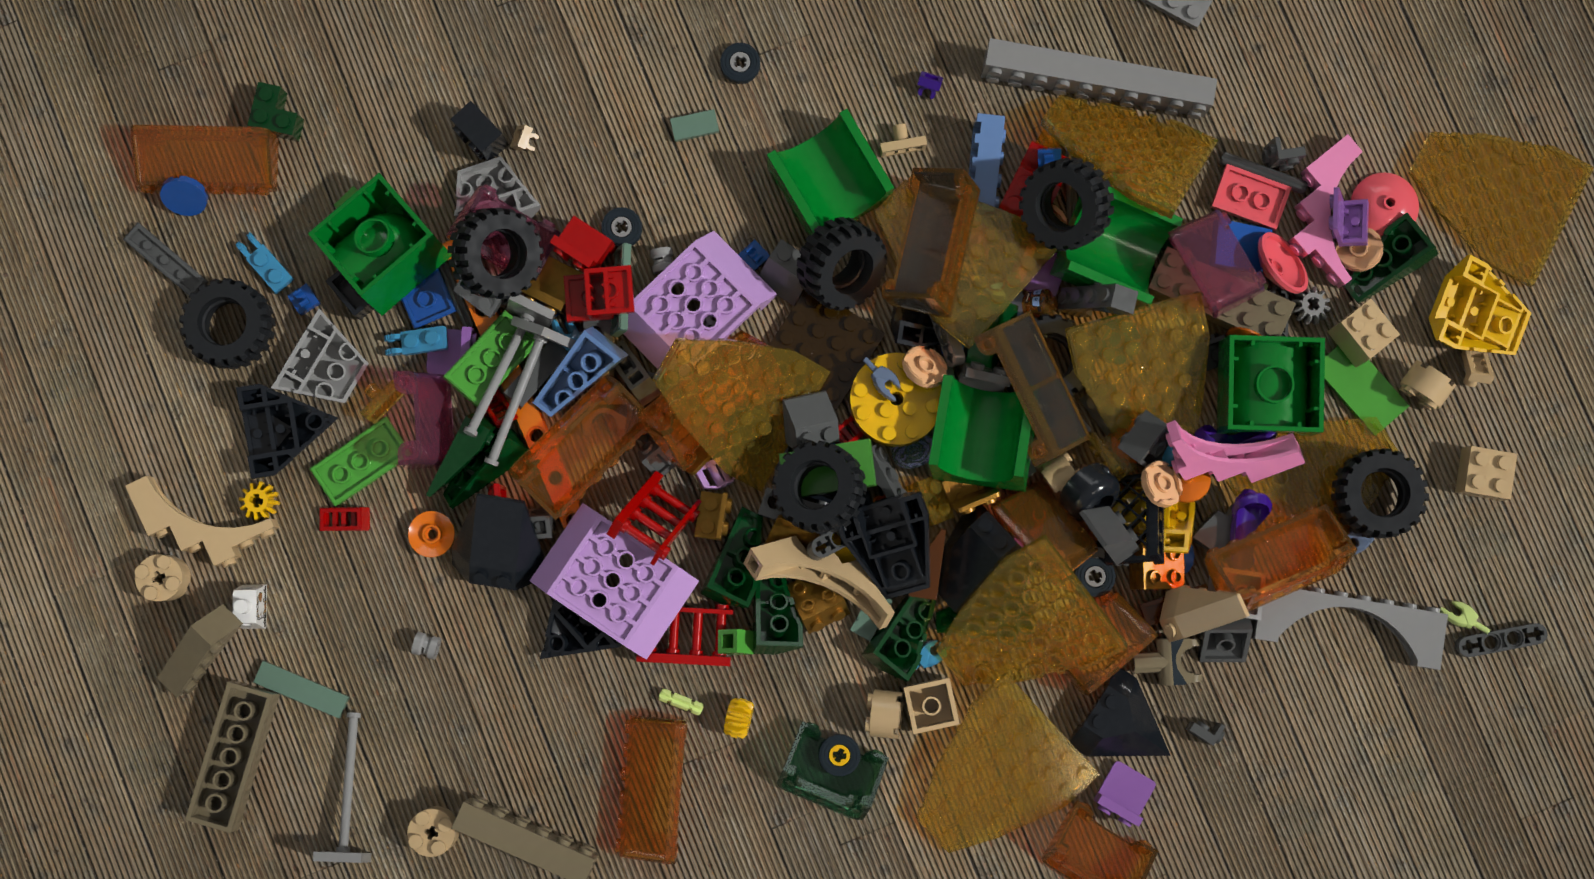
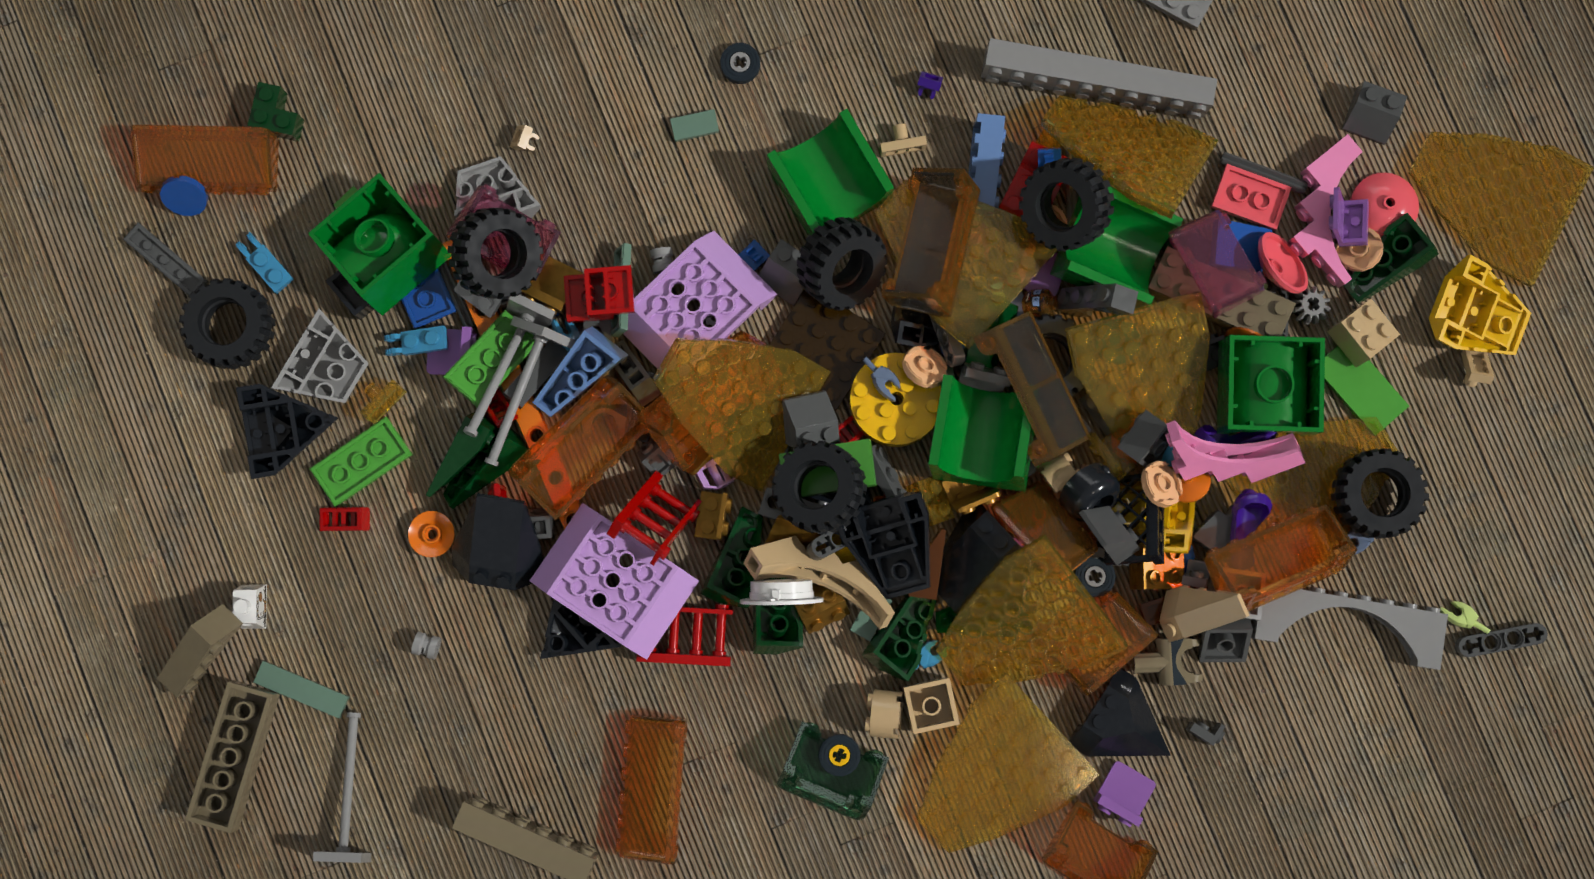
(149, 576): tan brick -> none
(161, 516): tan arch -> none
(259, 510): yellow gear -> none
(304, 299): blue tile -> none
(421, 838): tan brick -> none
(432, 419): clear pink windscreen -> none
(482, 134): black brick -> none
(582, 245): red bracket -> none
(619, 216): black bush -> none
(681, 702): yellowish green axle -> none
(735, 642): bright green brick -> none
(738, 718): yellow gear -> none
(781, 592): none -> white piece
(914, 454): clear light blue dish -> none
(1196, 574): none -> dark grey bracket
(1283, 159): dark grey bracket -> none
(1374, 112): none -> dark grey slope
(1427, 385): tan brick -> none
(1486, 473): tan brick -> none

